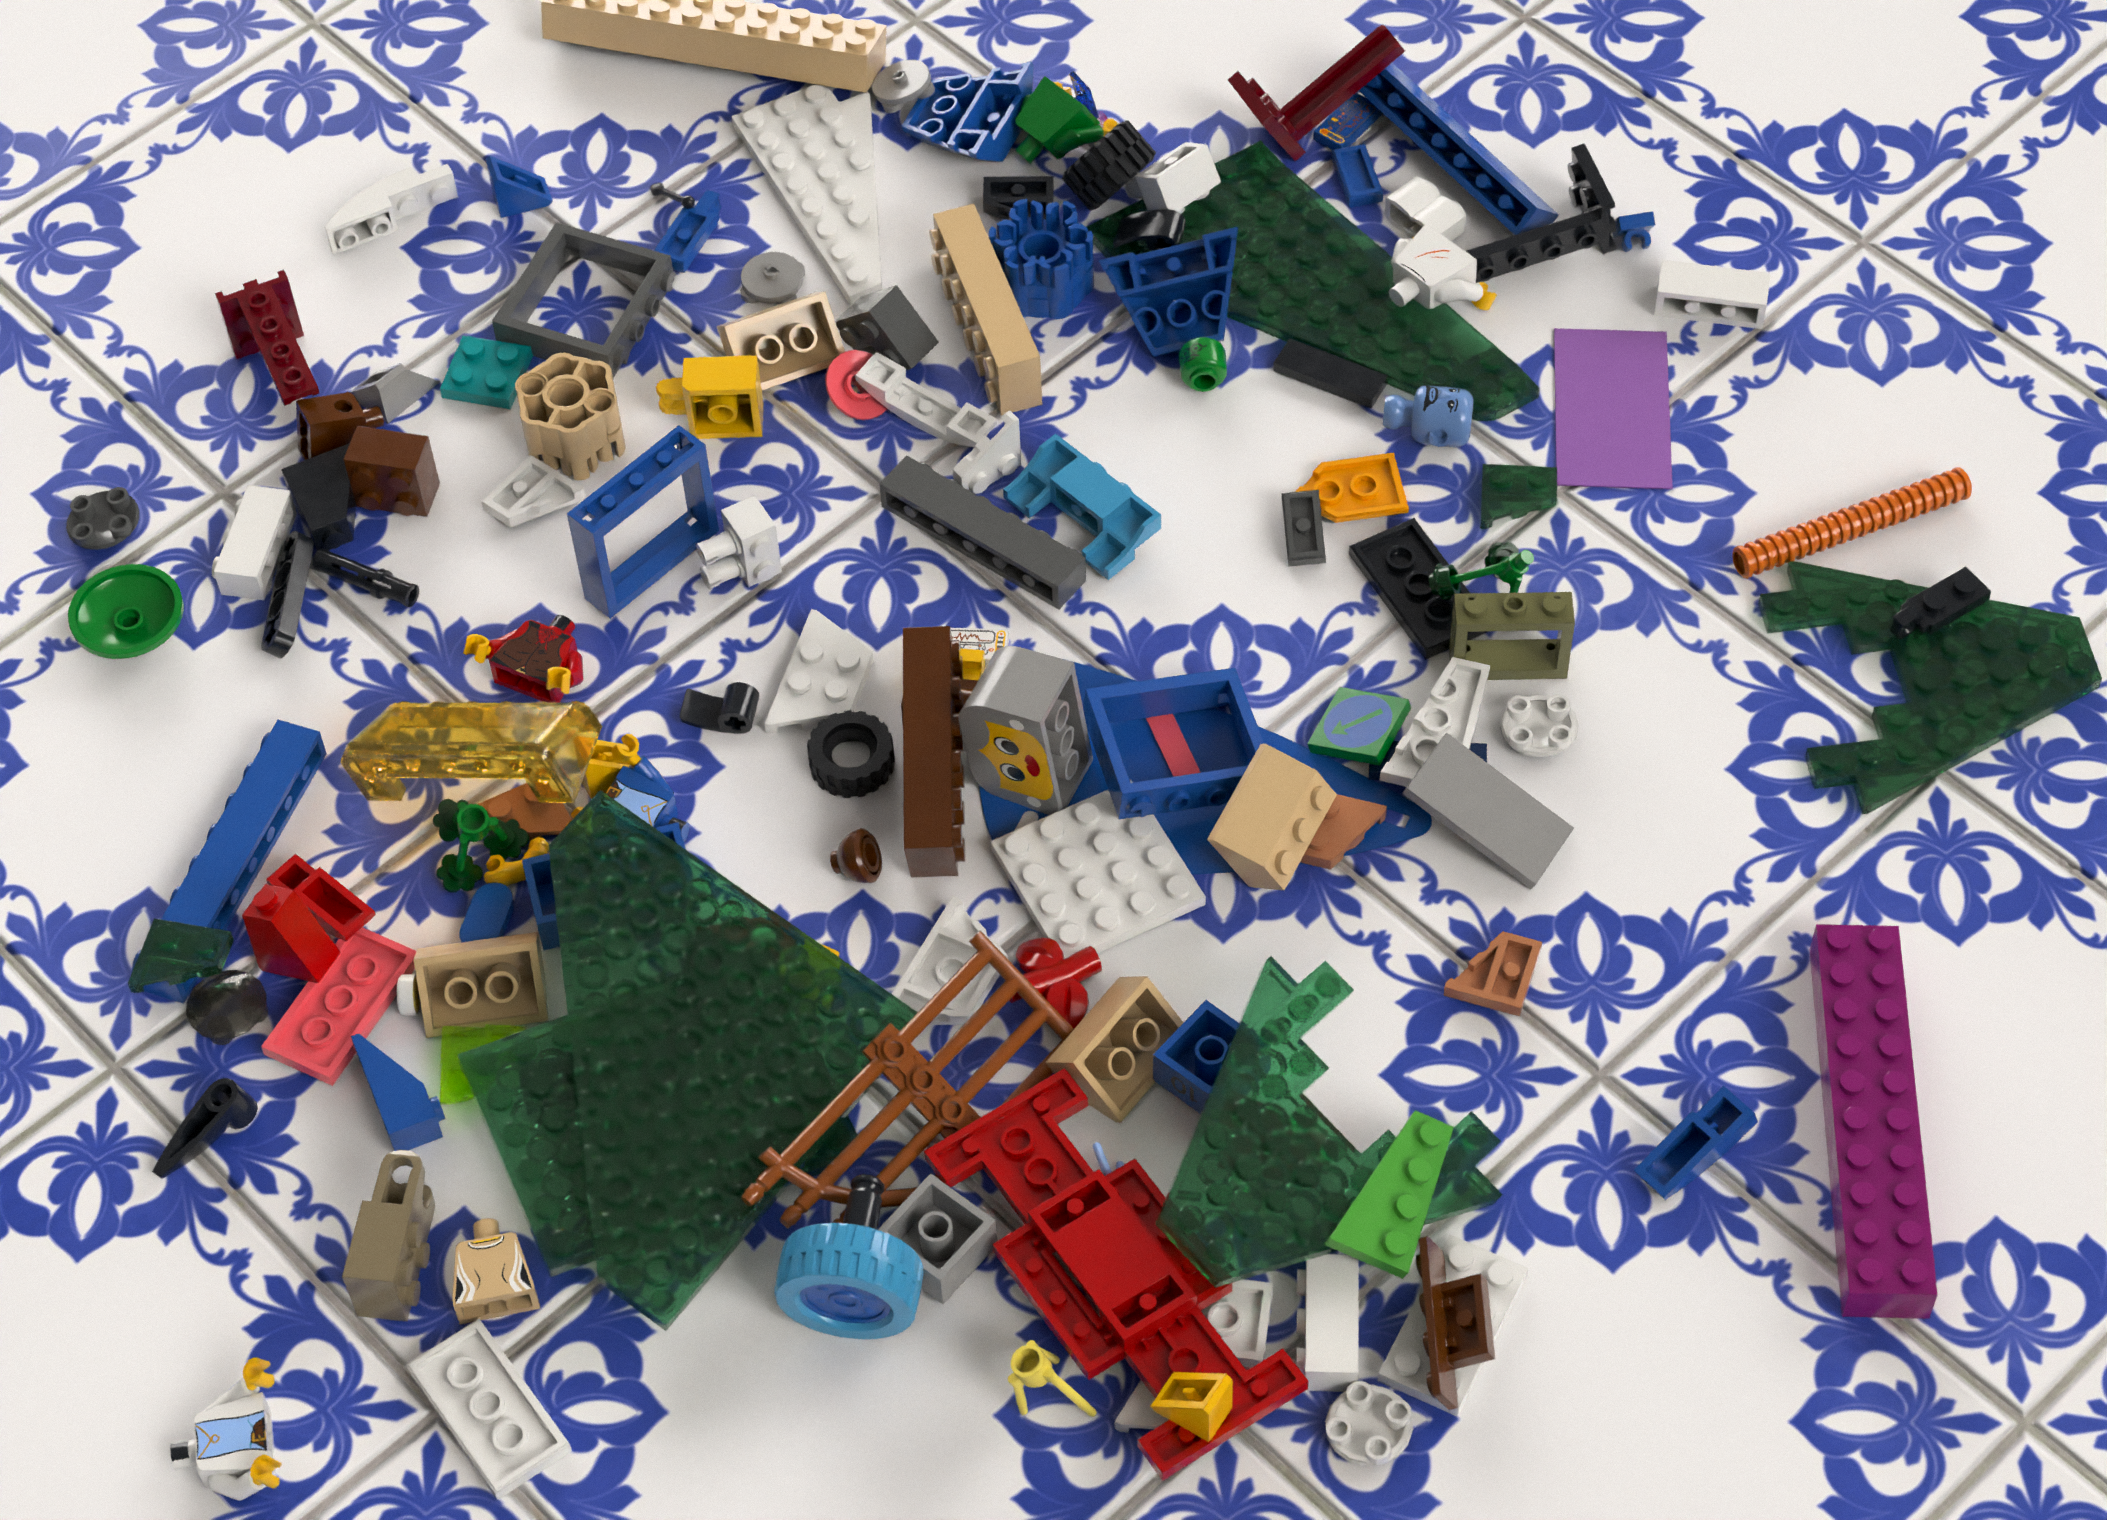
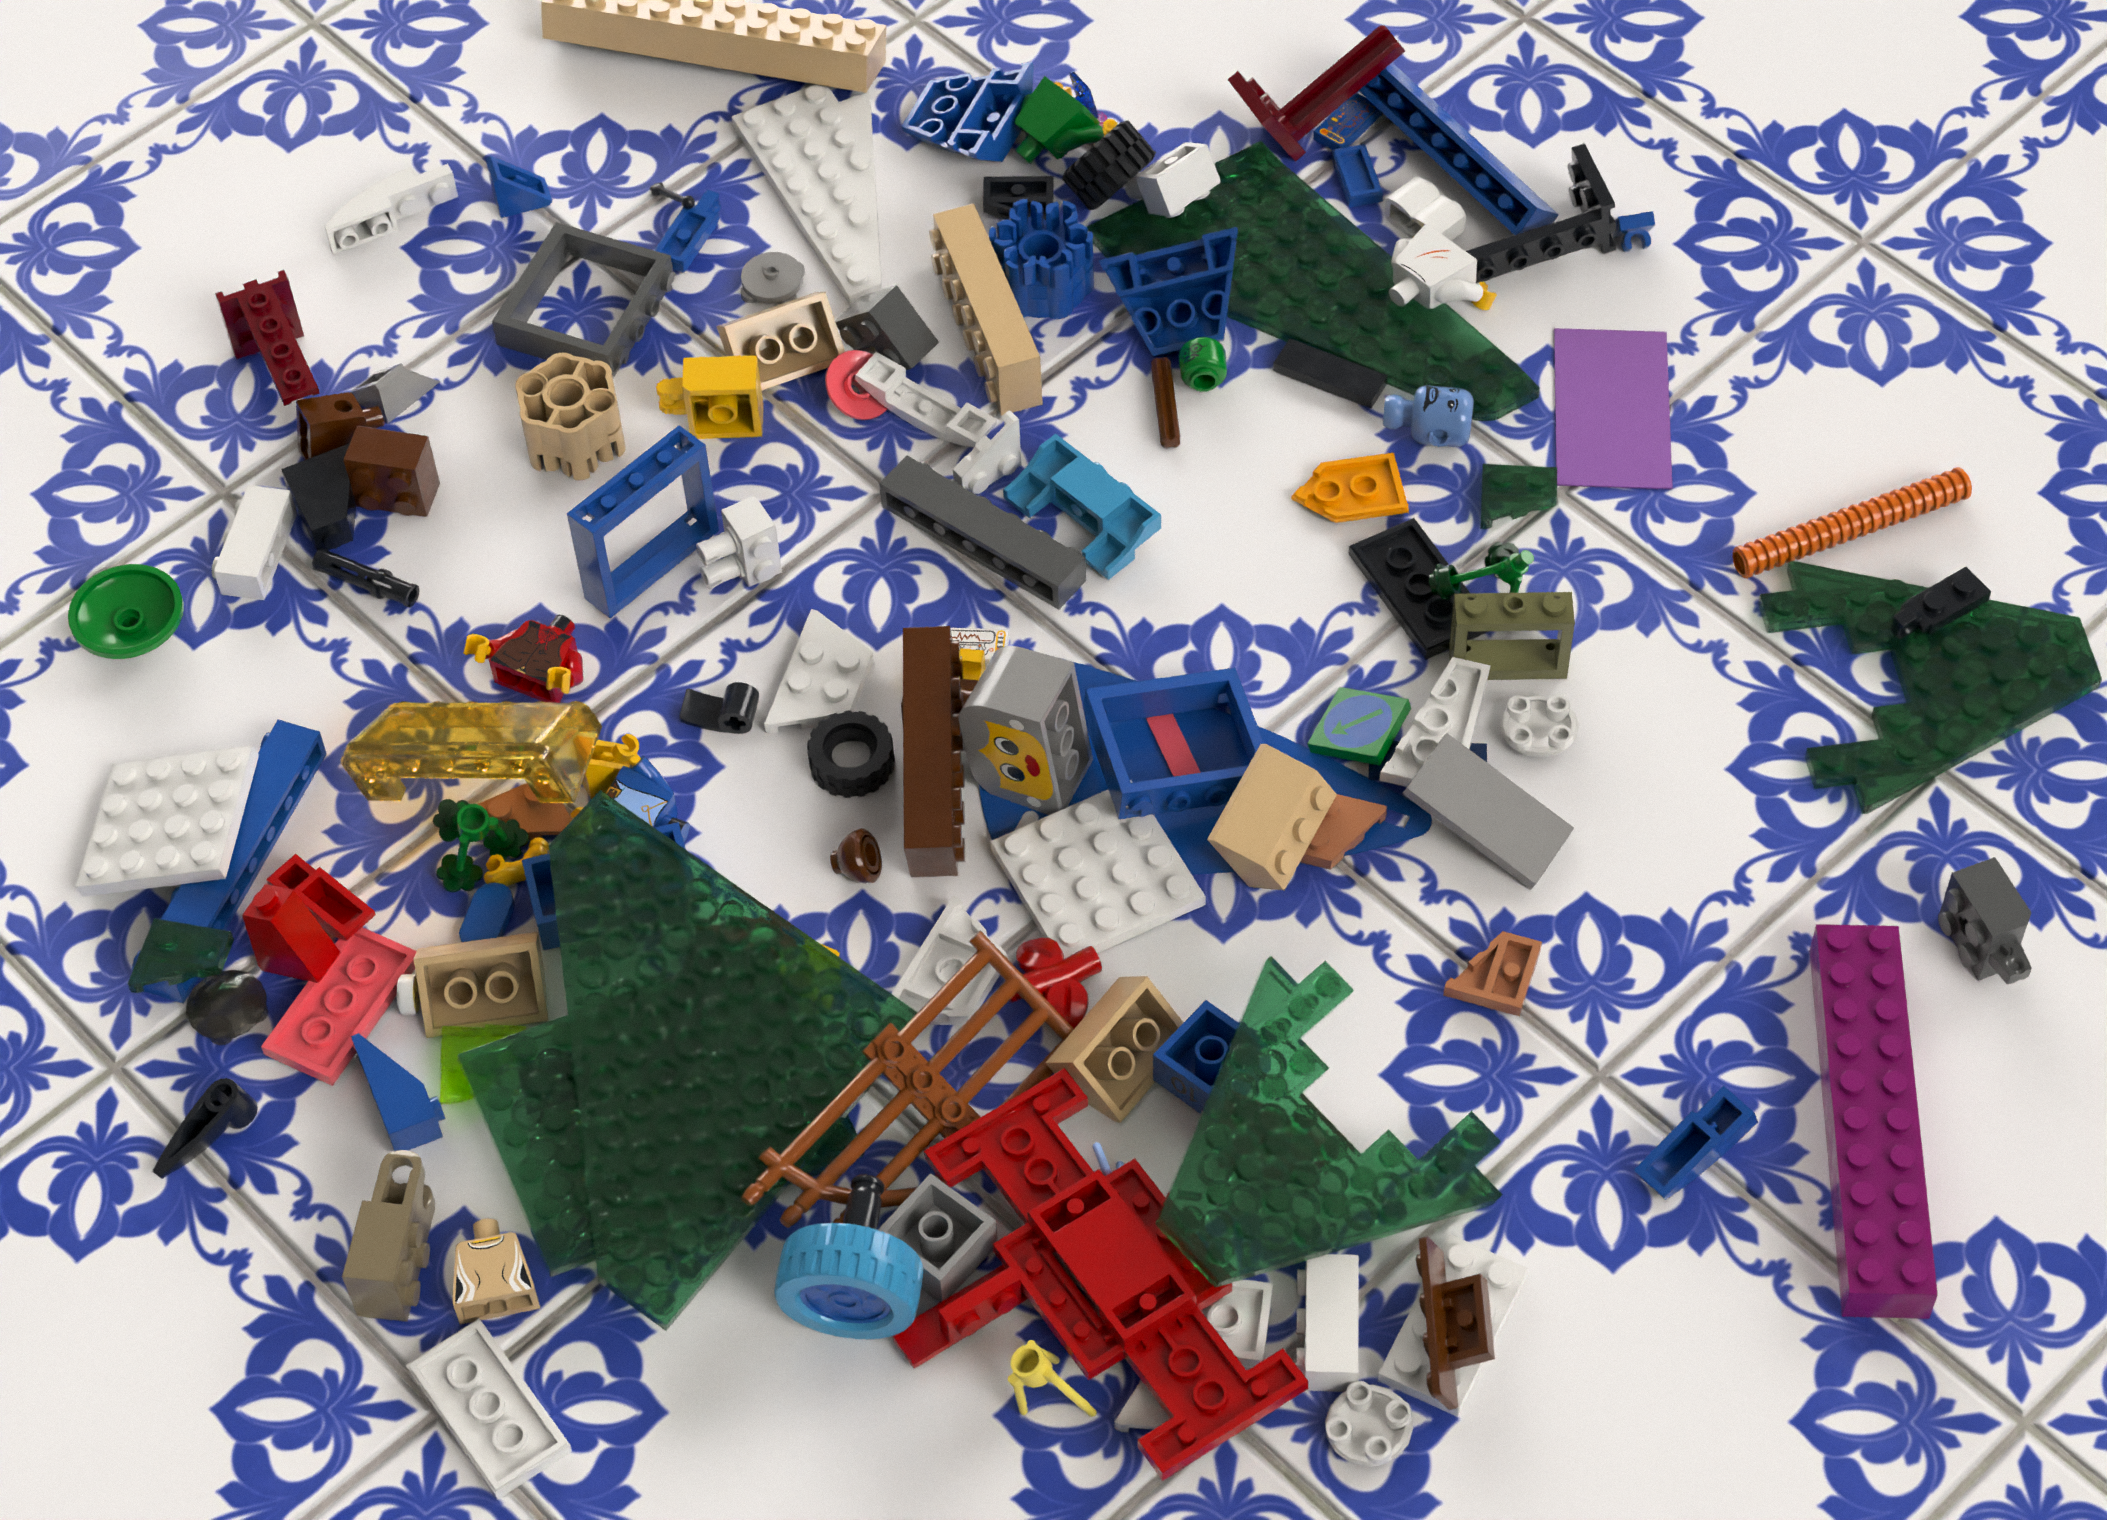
(102, 518): dark grey dish -> none
(168, 821): none -> white plate
(234, 1438): torso -> none
(287, 594): black beam -> none
(485, 372): teal plate -> none
(530, 493): white wing -> none
(902, 83): light grey piece -> none
(960, 1315): none -> red bracket
(1158, 227): black panel -> none
(1165, 402): none -> reddish brown axle
(1196, 1401): yellow slope -> none
(1303, 528): dark grey plate -> none
(1394, 1201): bright green wing -> none
(1712, 294): white brick -> none
(1986, 921): none -> dark grey hinge

